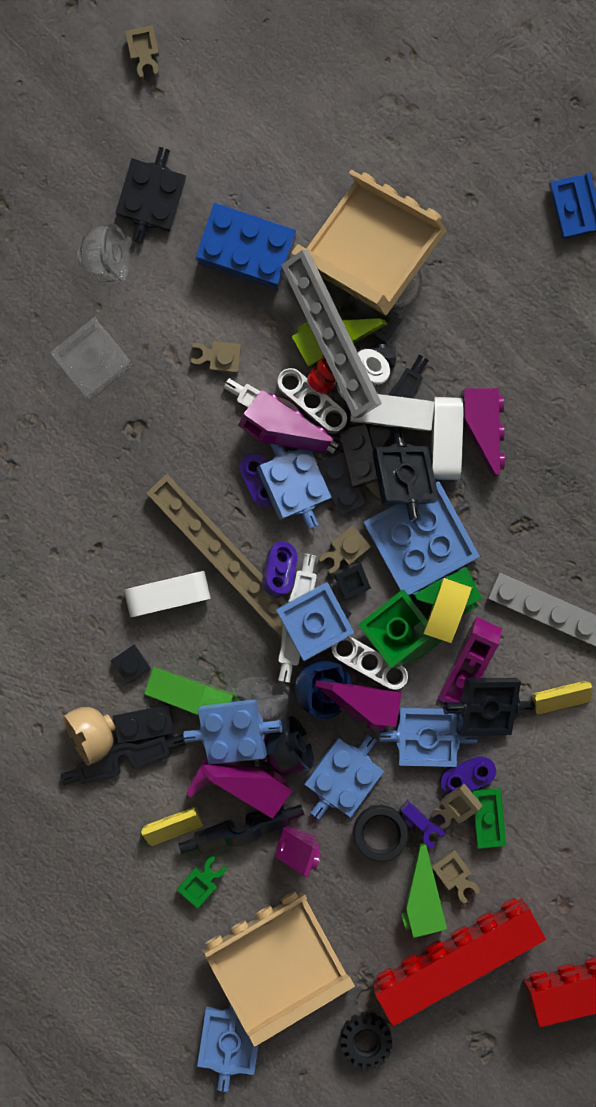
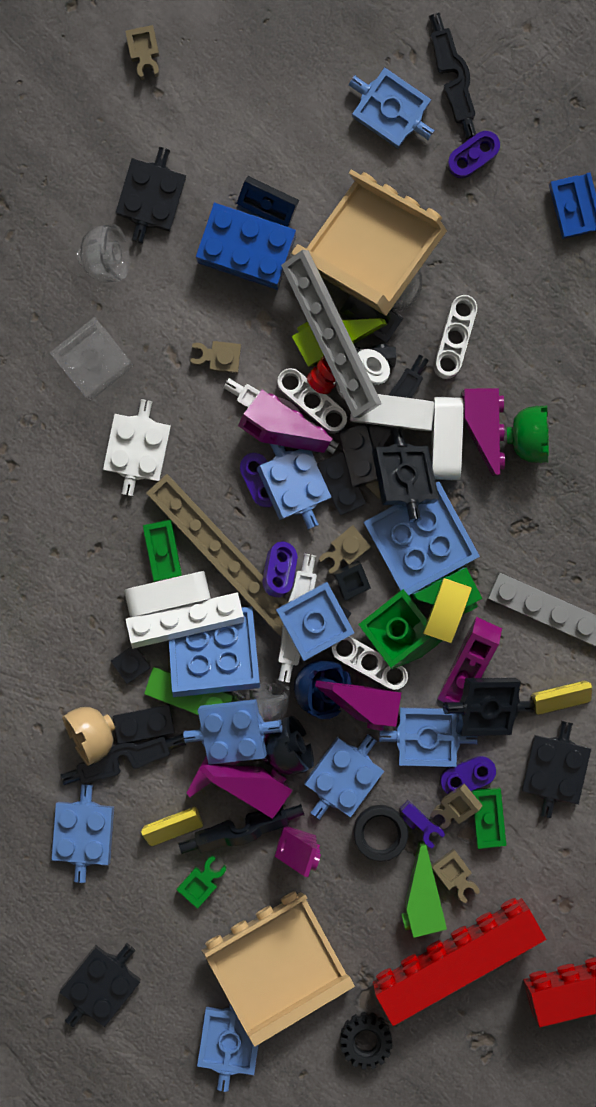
(83, 833): none -> medium blue plate
(100, 985): none -> black plate
(136, 447): none -> white plate
(162, 550): none -> green plate
(184, 620): none -> white plate
(215, 660): none -> medium blue plate
(267, 201): none -> black plate
(391, 108): none -> medium blue plate
(449, 61): none -> black piece
(455, 323): none -> white beam
(473, 155): none -> dark purple plate
(530, 434): none -> green cylinder
(556, 769): none -> black plate

